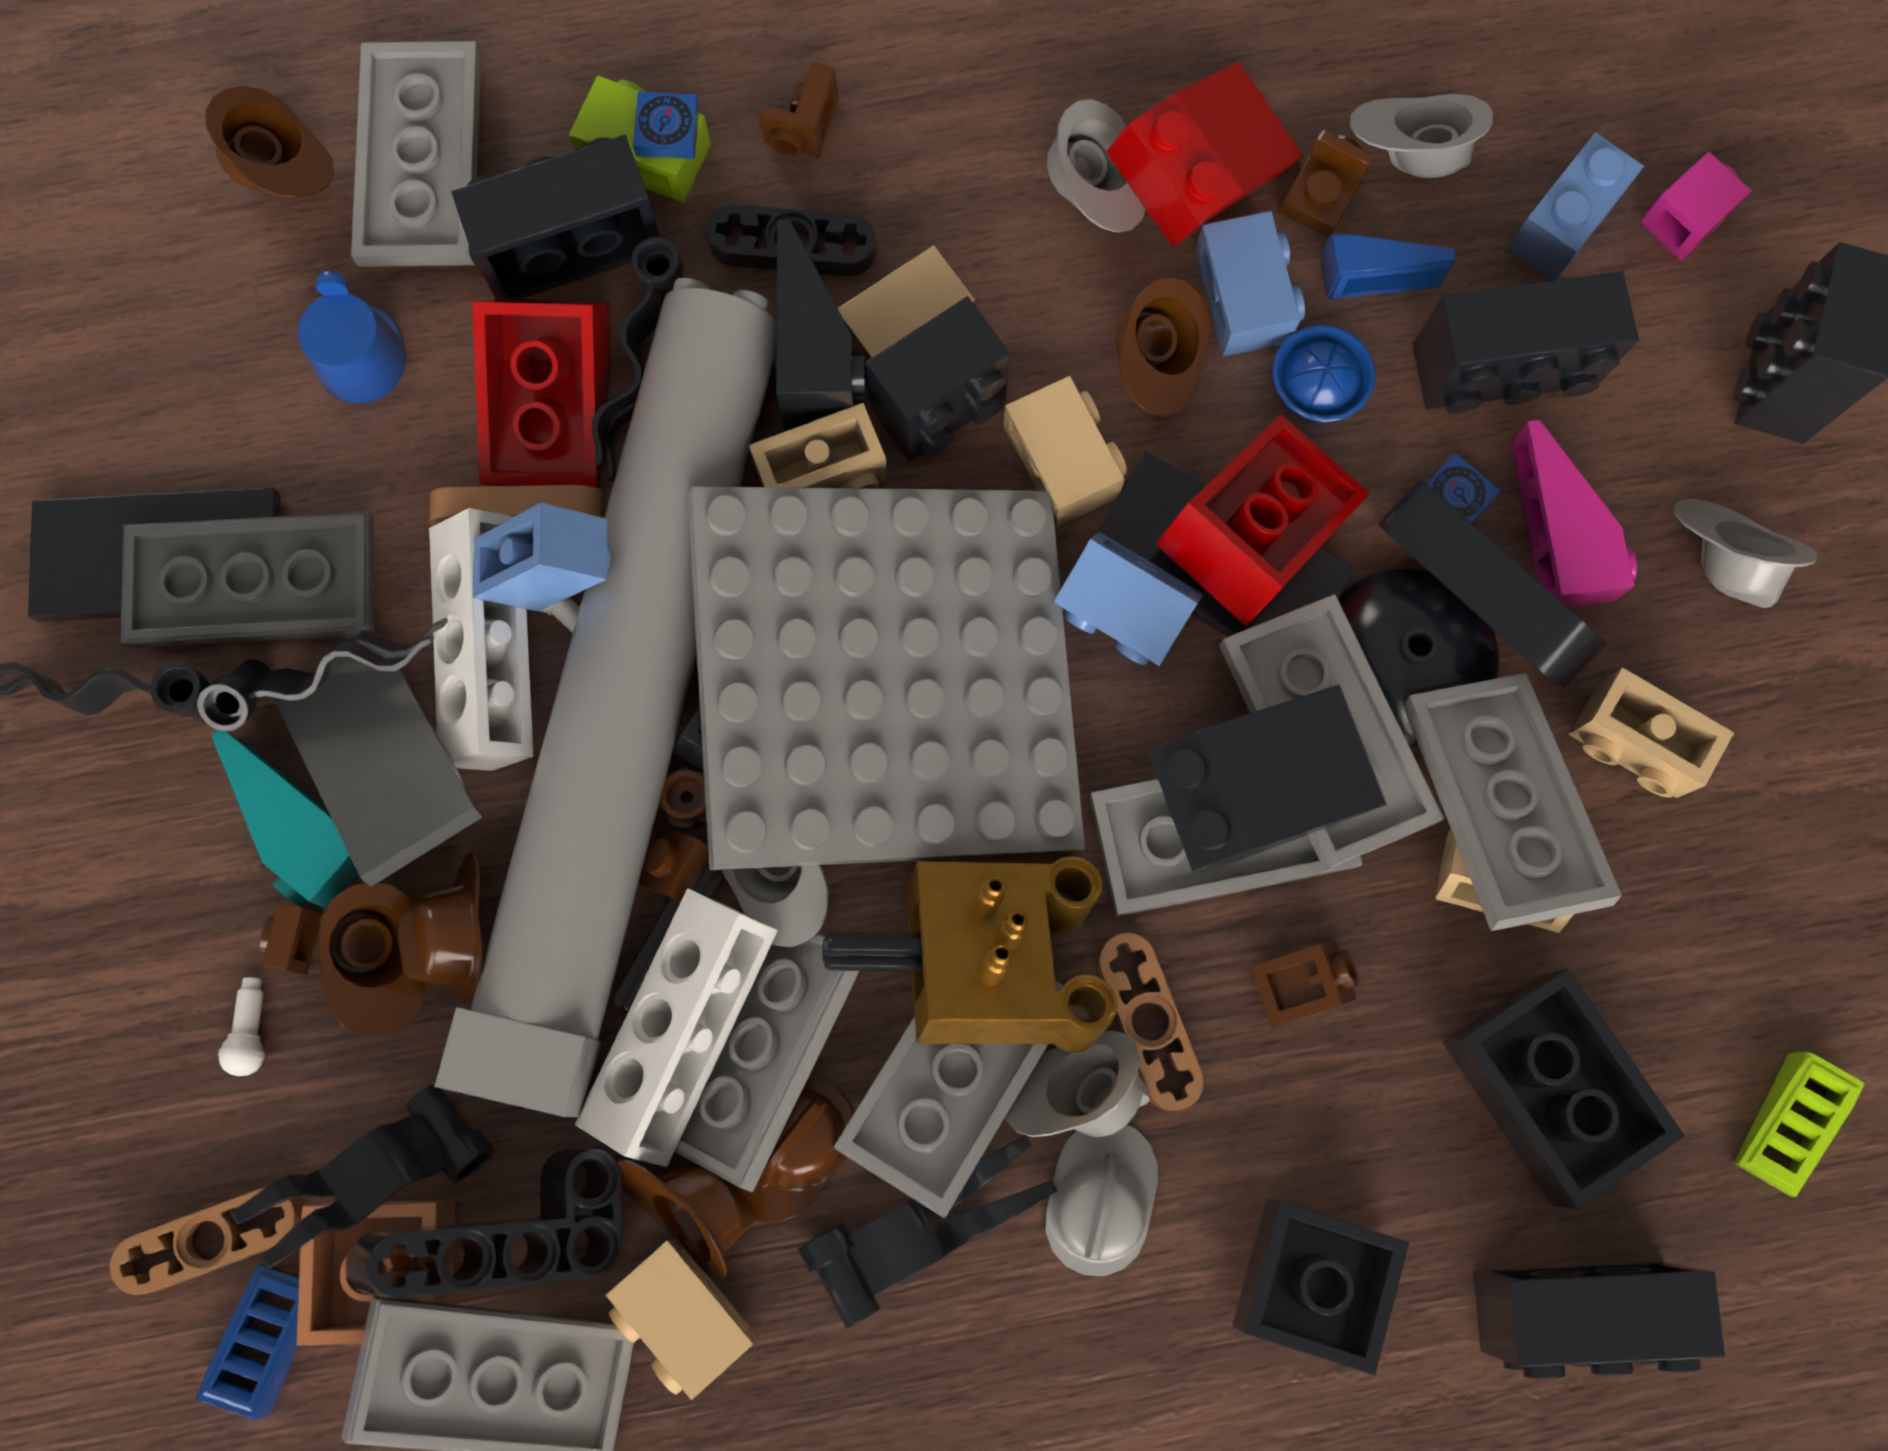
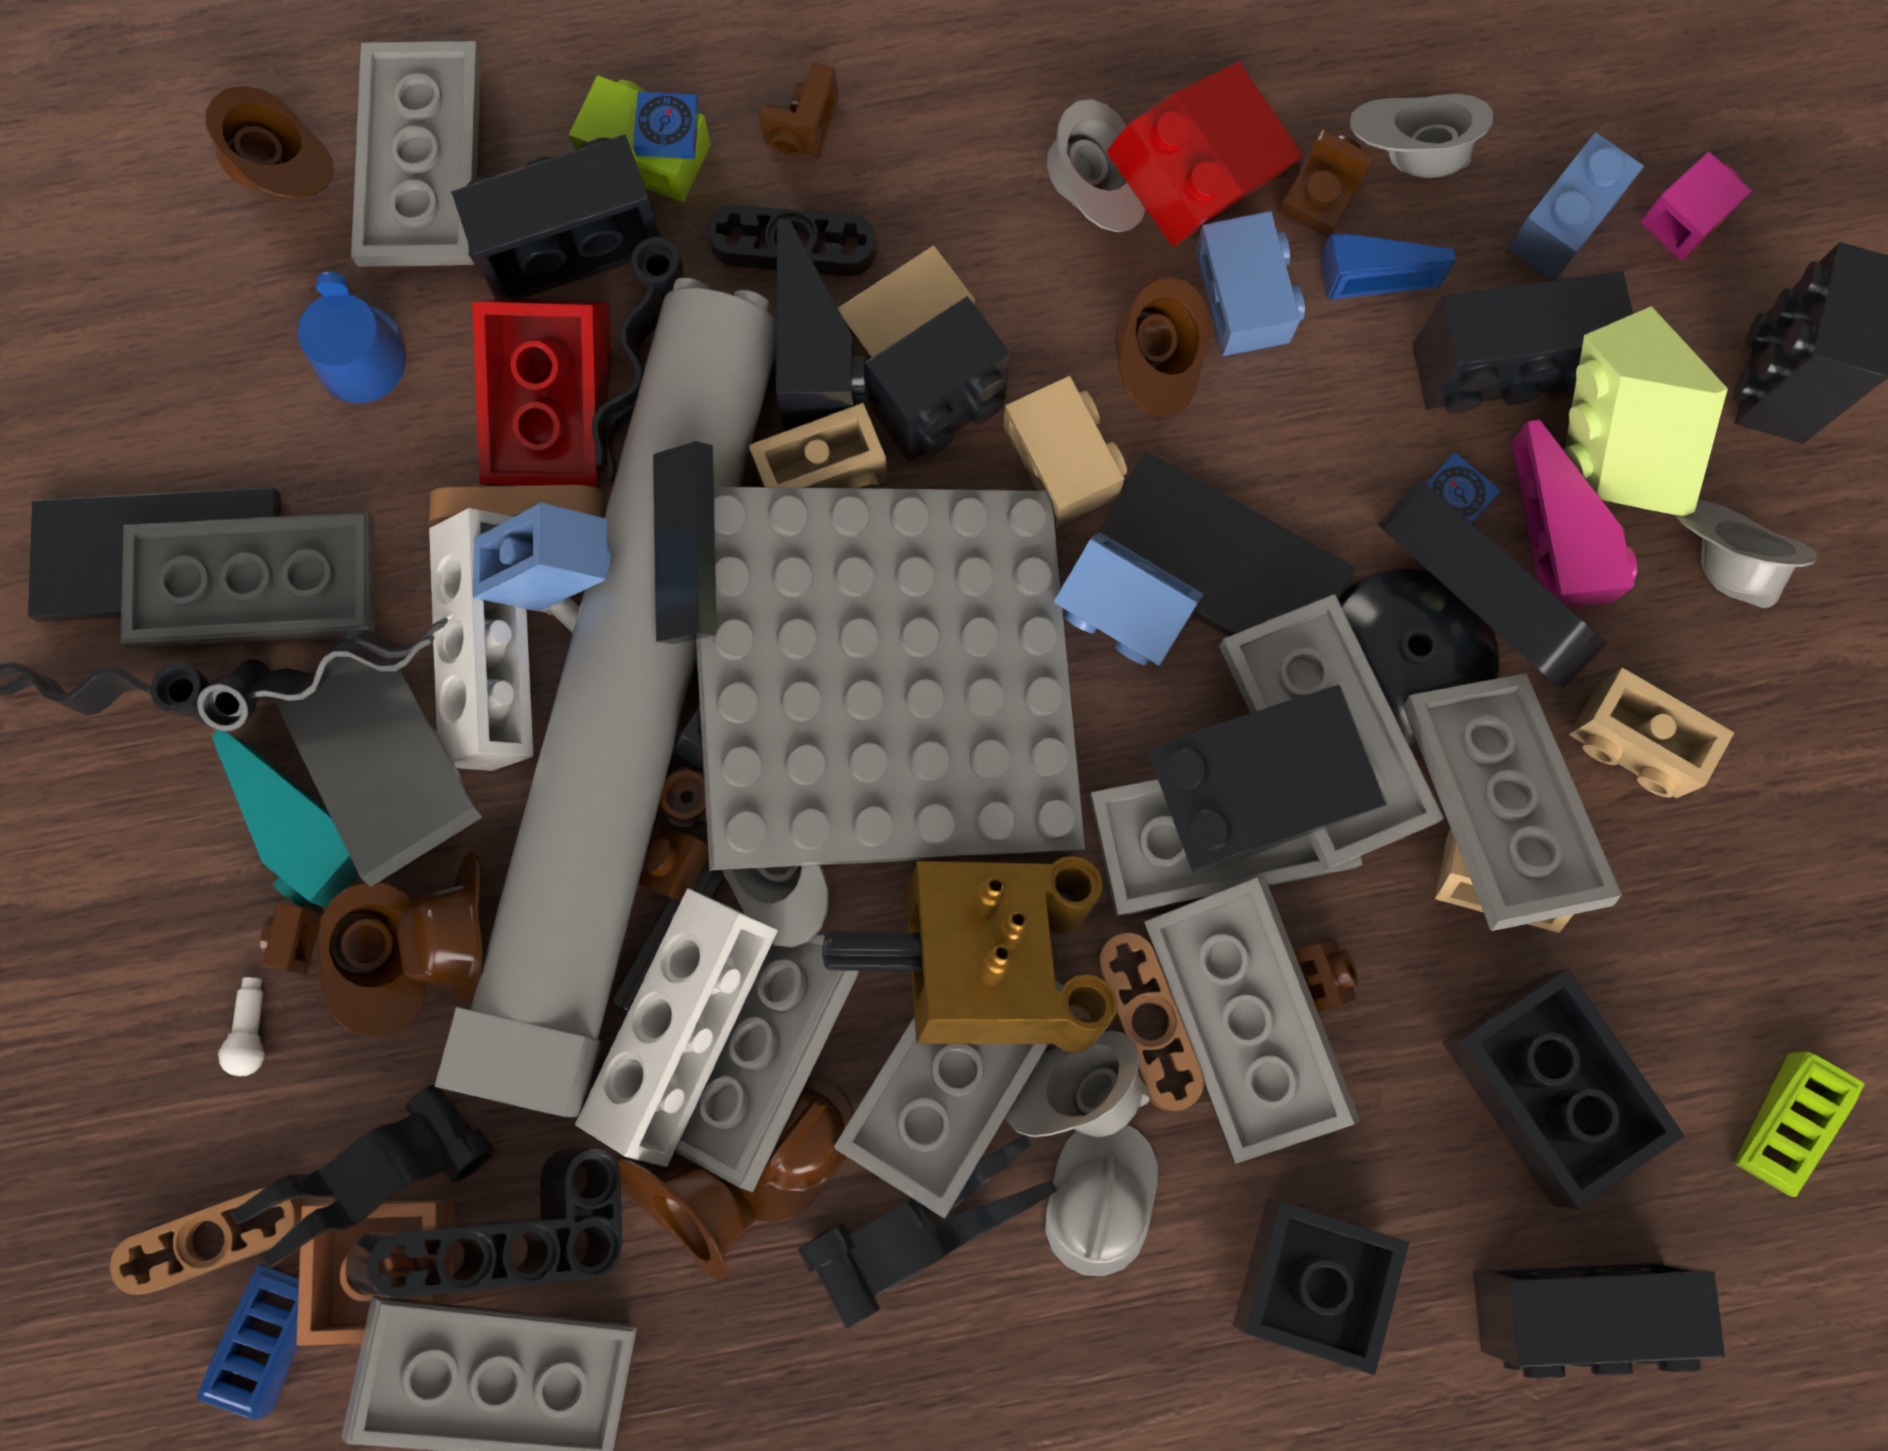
(680, 1319): tan brick -> none
(684, 543): none -> black tile
(1251, 1020): none -> light grey plate
(1261, 519): red slope -> none
(1323, 373): blue hat -> none
(1643, 415): none -> yellowish green slope

